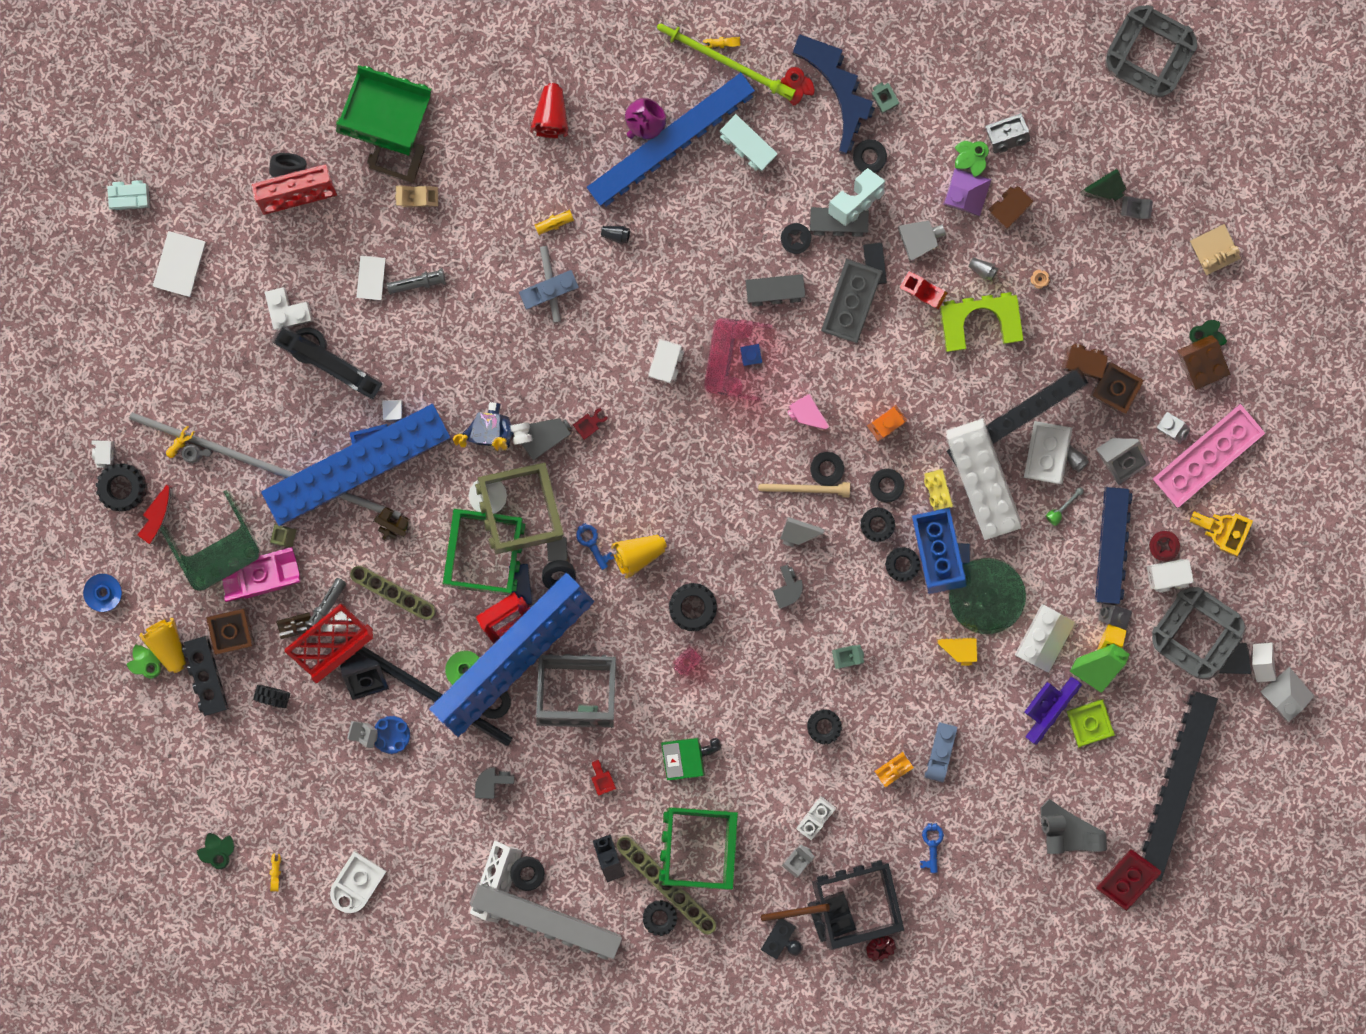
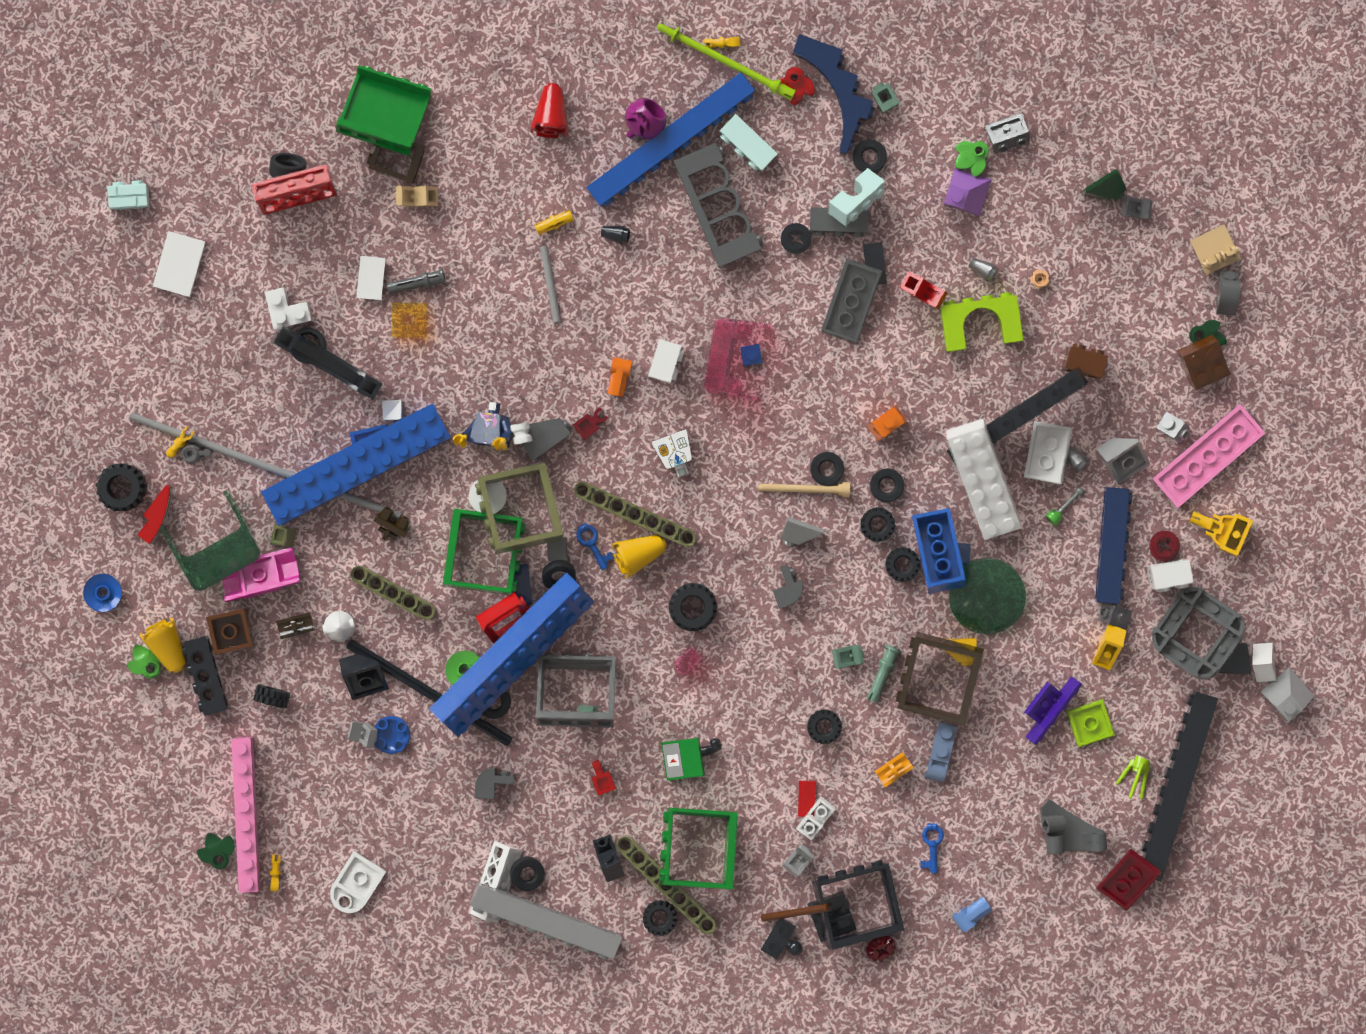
(103, 453): white brick -> none
(246, 814): none -> bright pink brick
(327, 603): dark grey pin -> none
(337, 656): red fence -> none
(418, 328): none -> clear yellow piece
(548, 289): sand blue plate -> none
(619, 372): none -> orange piece
(627, 507): none -> olive beam
(674, 451): none -> white torso
(694, 163): none -> dark grey fence
(775, 290): dark grey brick -> none
(806, 797): none -> red piece
(807, 413): bright pink slope -> none
(886, 665): none -> sand green pin
(920, 238): light grey torso -> none
(938, 490): light yellow hinge -> none
(948, 645): none -> dark brown window
(969, 916): none -> medium blue piece
(1010, 208): reddish brown brick -> none
(1045, 638): white slope -> none
(1100, 666): bright green slope -> none
(1117, 388): reddish brown brick -> none
(1140, 766): none -> lime plant
(1167, 28): dark grey plate -> none
(1228, 293): none -> dark grey brick

